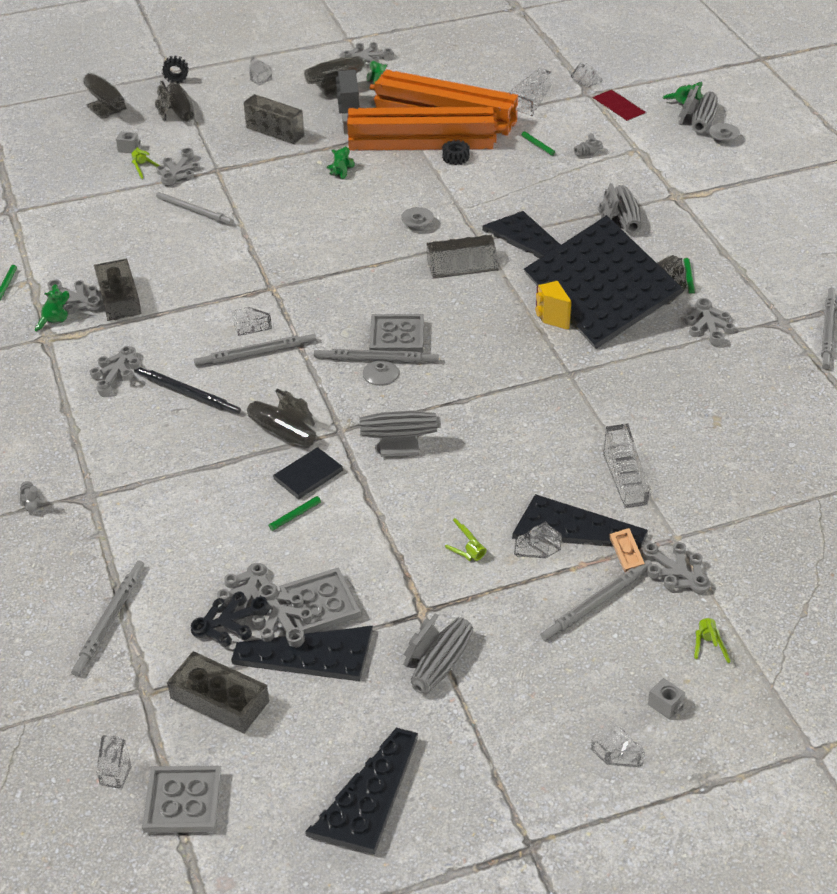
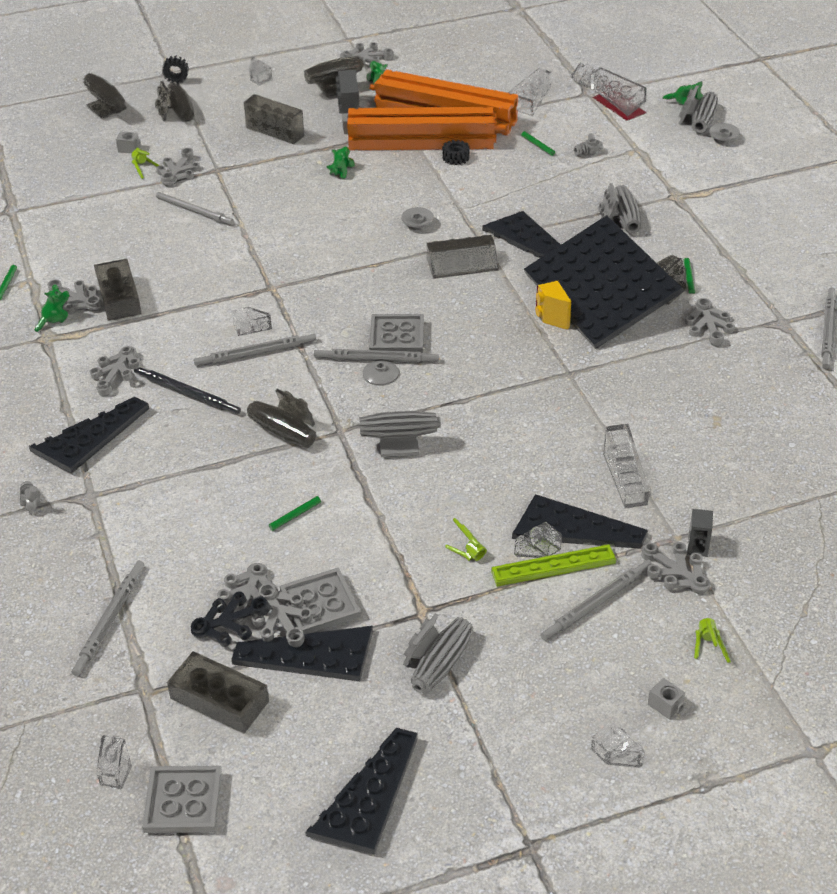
(89, 436): none -> black wing
(308, 473): black tile -> none
(553, 565): none -> lime tile
(618, 90): none -> clear wedge
(626, 549): light nougat plate -> none
(700, 532): none -> dark grey brick

